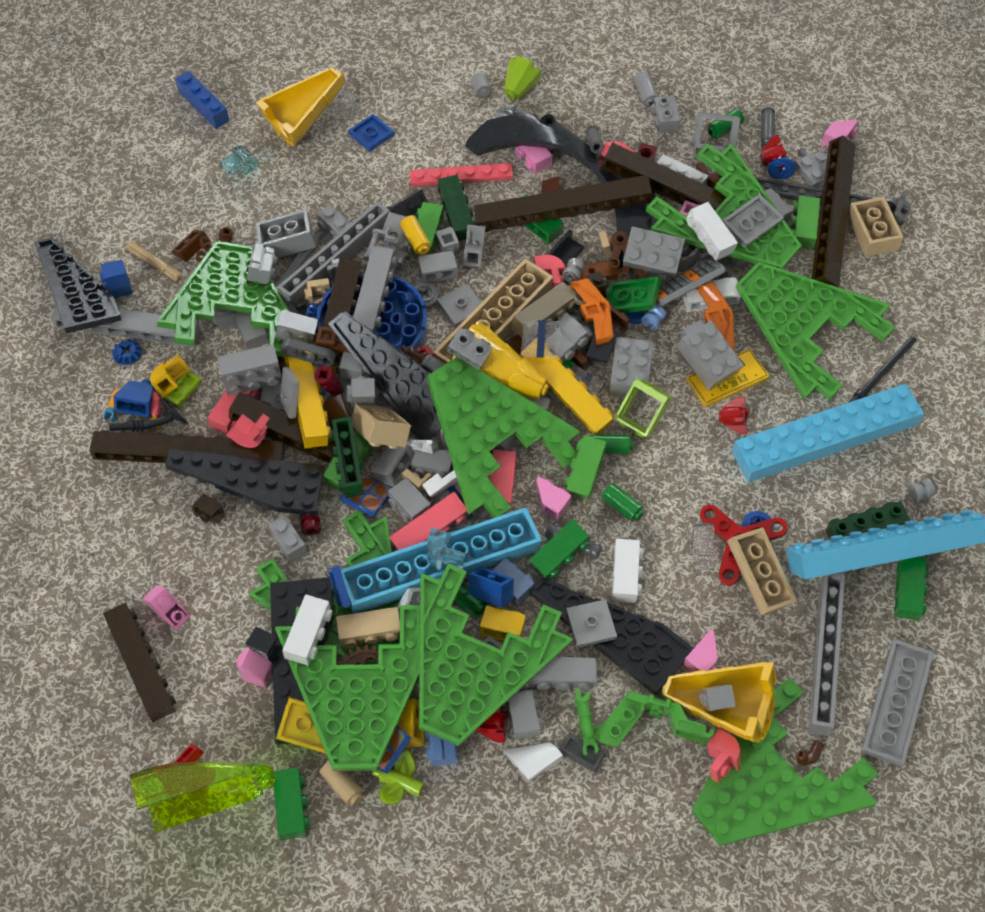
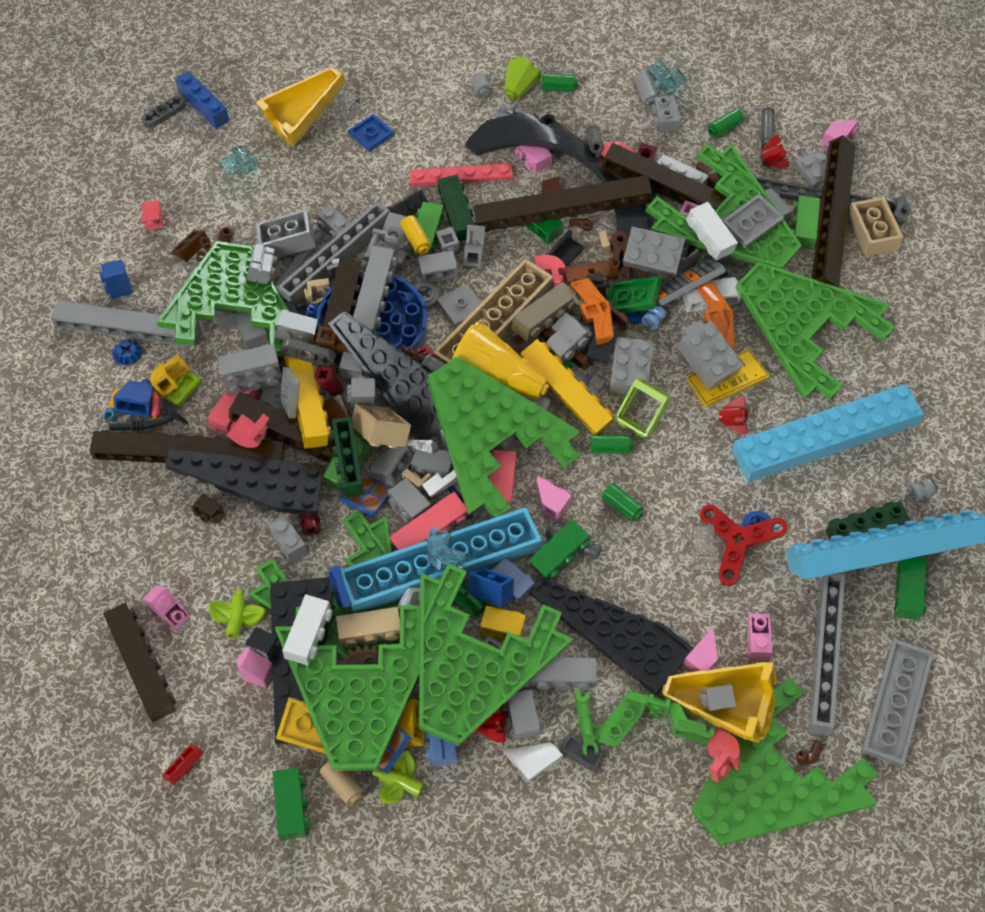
(78, 296): black wing -> none
(152, 215): none -> coral brick
(153, 261): tan axle -> none
(167, 105): none -> dark grey beam
(197, 789): clear neon green windscreen -> none
(236, 614): none -> lime plant
(470, 348): light grey brick -> none
(541, 339): clear slope -> none
(559, 82): none -> green brick
(573, 270): light grey wheel -> none
(582, 222): none -> reddish brown arm
(585, 466): bright green brick -> none
(591, 623): light grey plate -> none
(627, 571): white brick -> none
(666, 79): none -> clear light blue brick
(733, 133): light grey window -> none
(759, 637): none -> bright pink slope
(761, 571): tan brick -> none
(783, 173): blue gear -> none
(861, 393): black bar -> none

